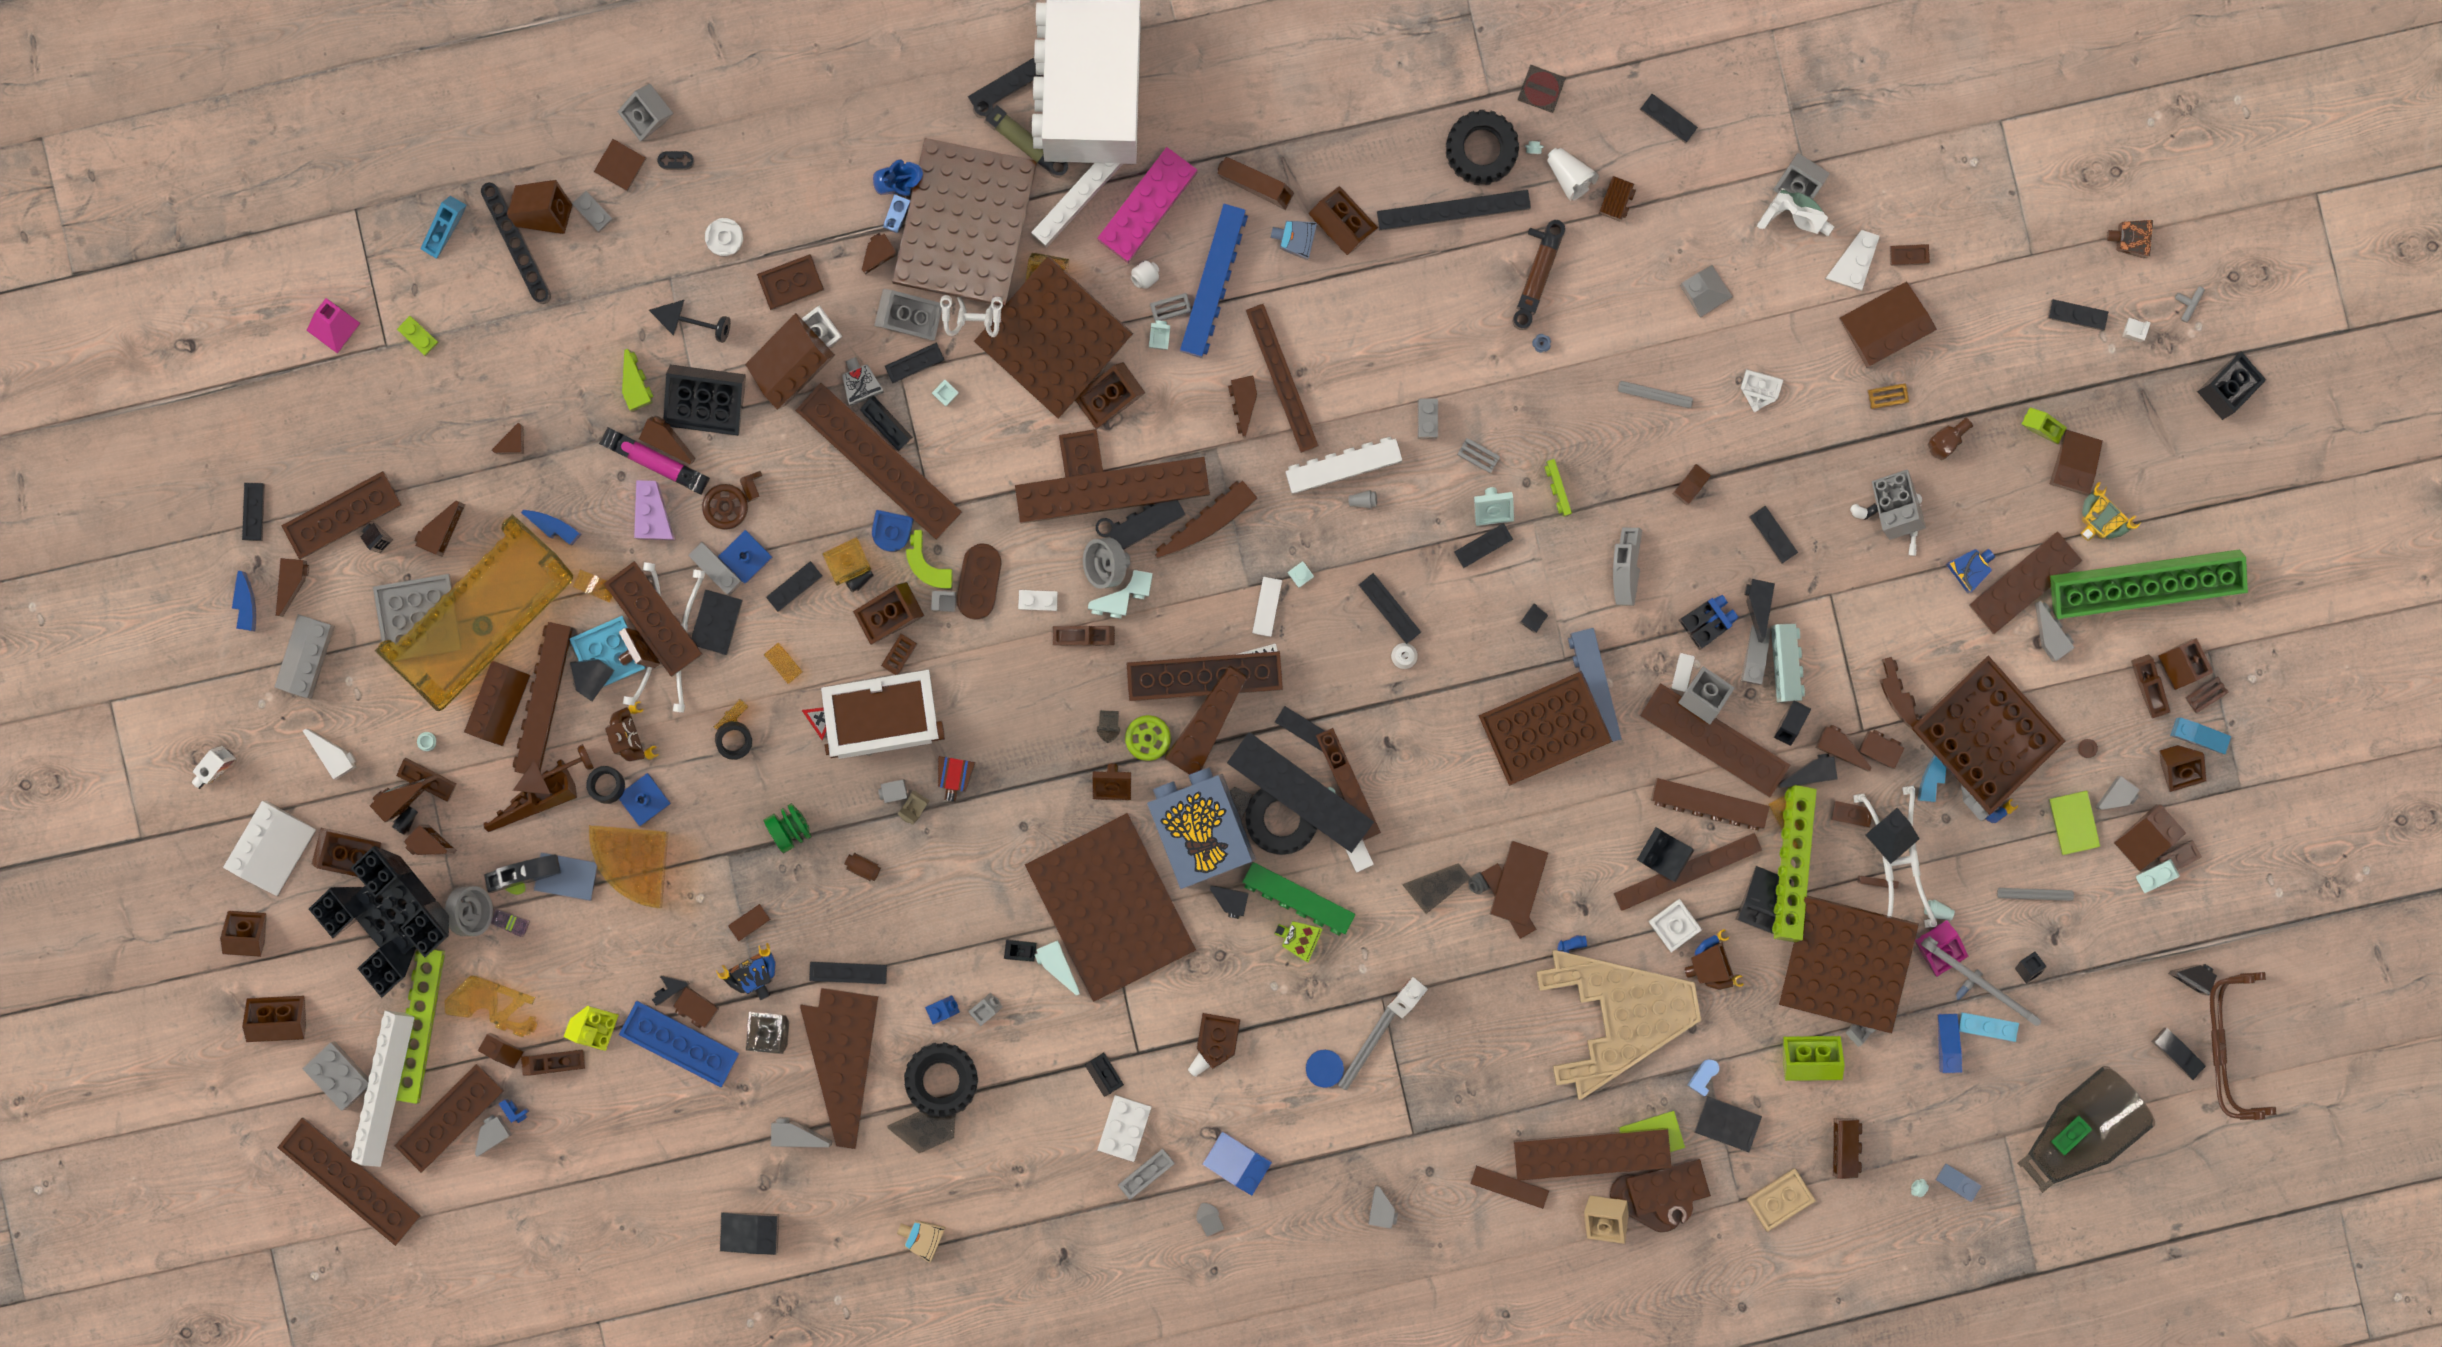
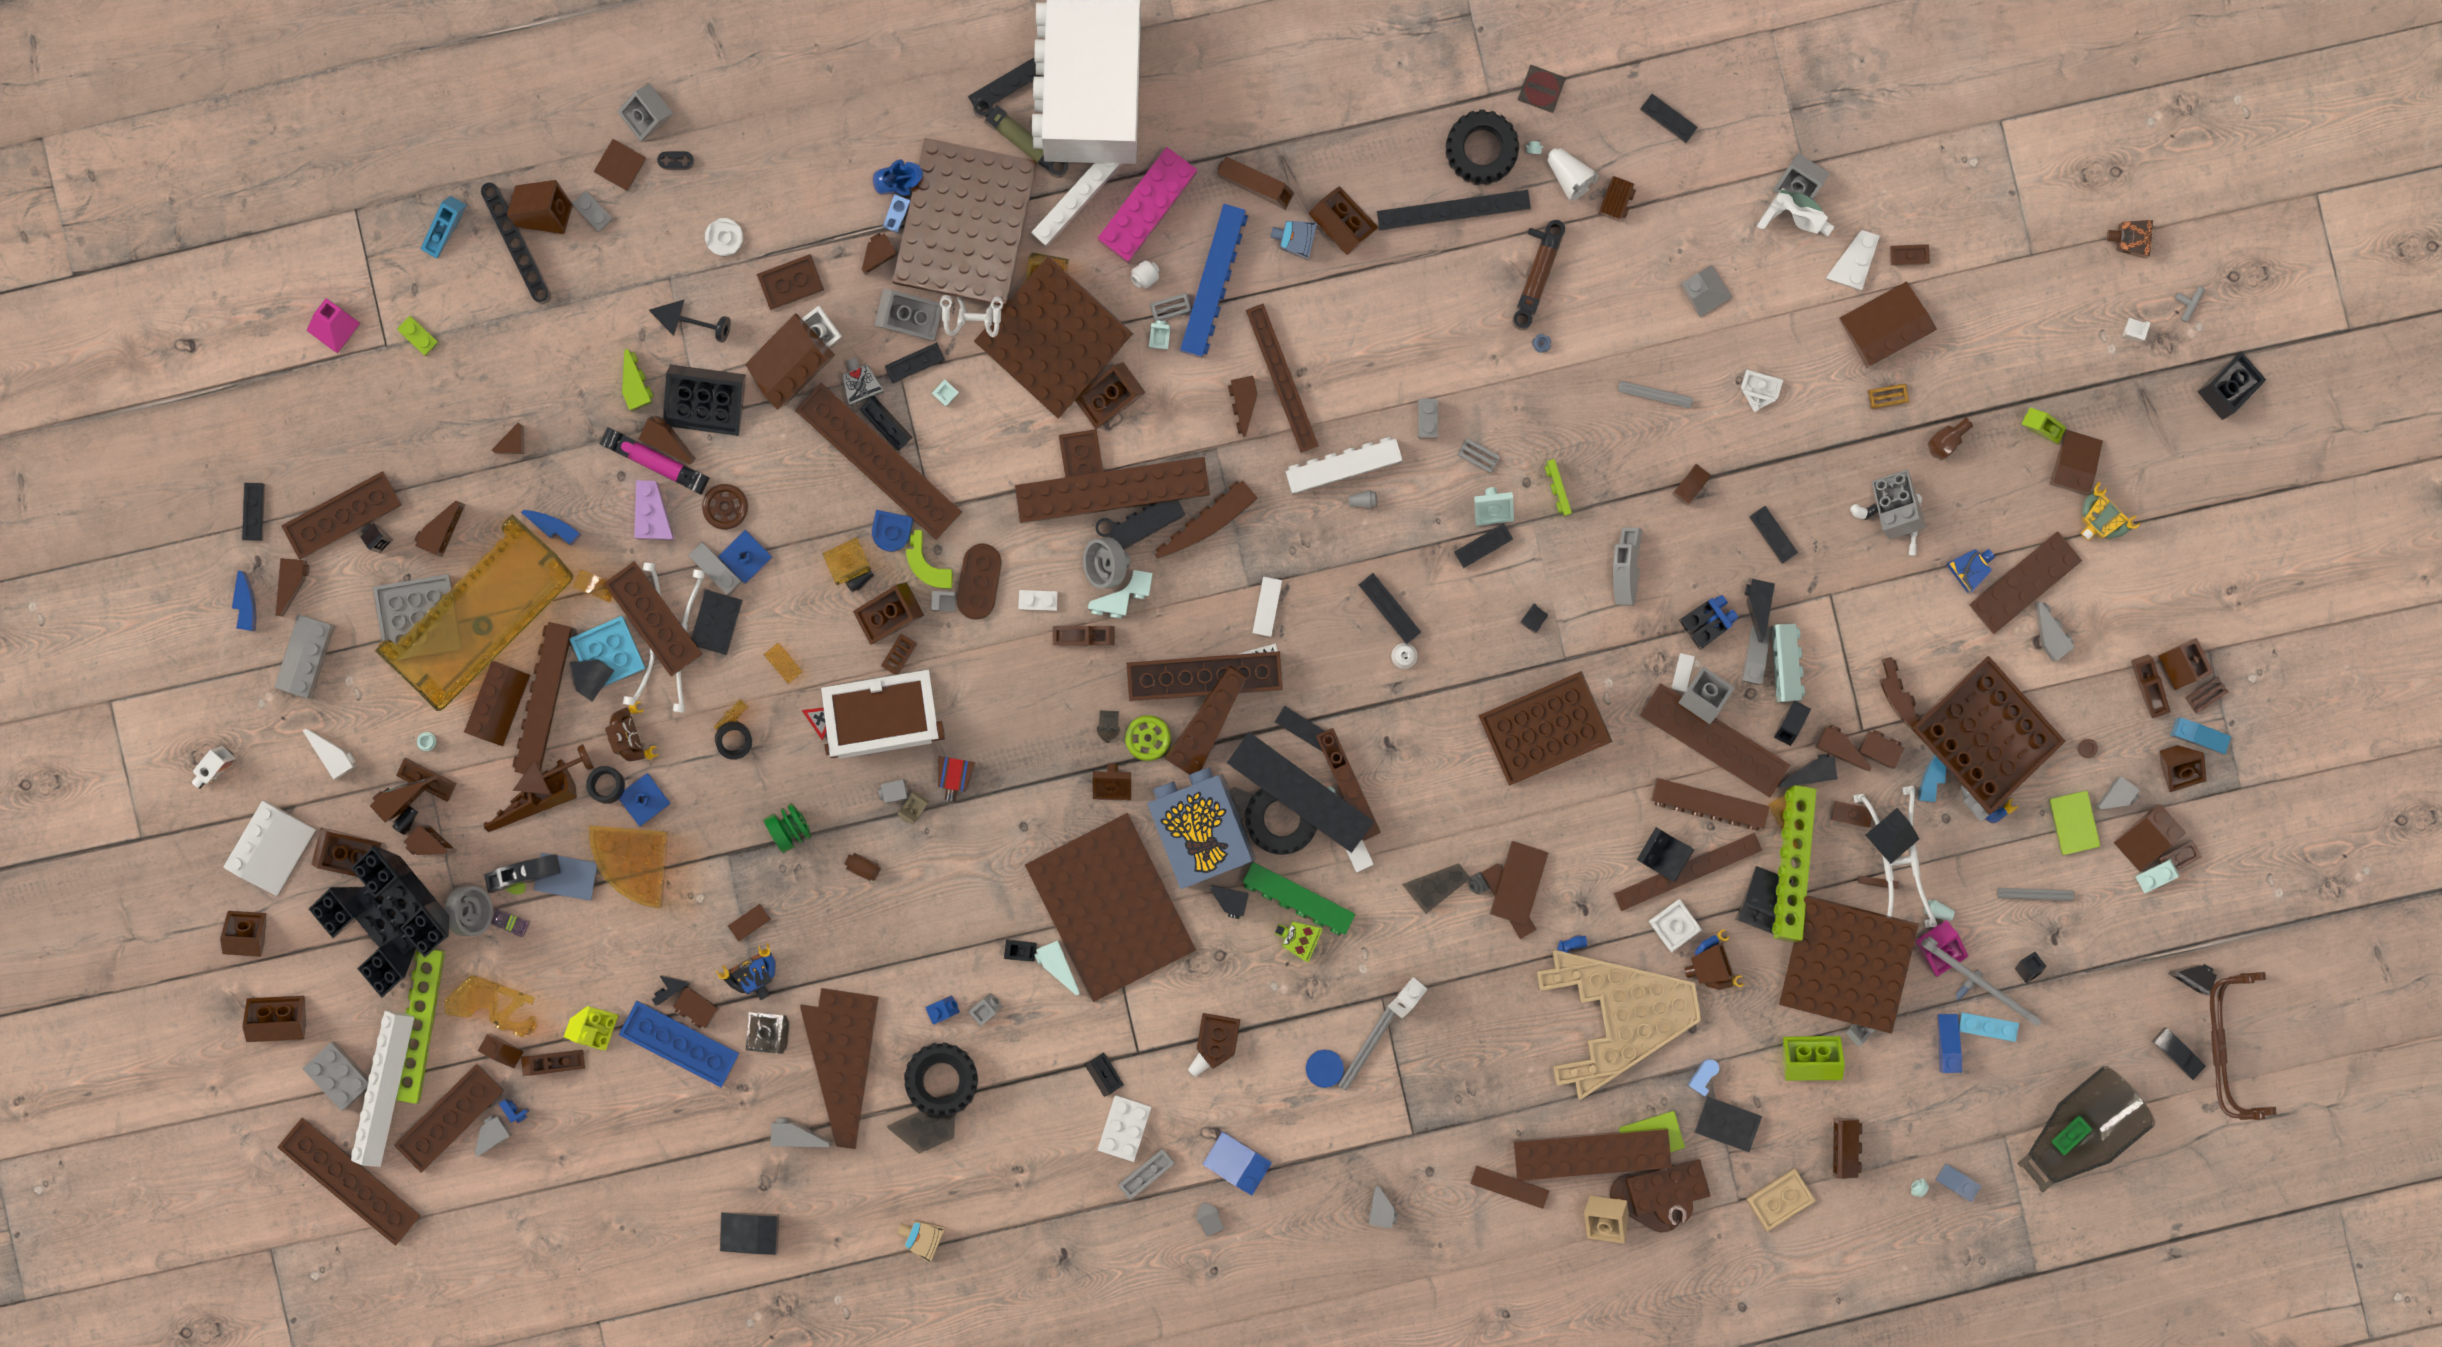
(637, 650): reddish brown tile -> none
(749, 486): reddish brown tile -> none
(794, 586): black plate -> none
(848, 972): black plate -> none
(1300, 574): light aqua plate -> none
(1589, 661): sand blue brick -> none
(2078, 314): black plate -> none
(2149, 584): bright green brick -> none

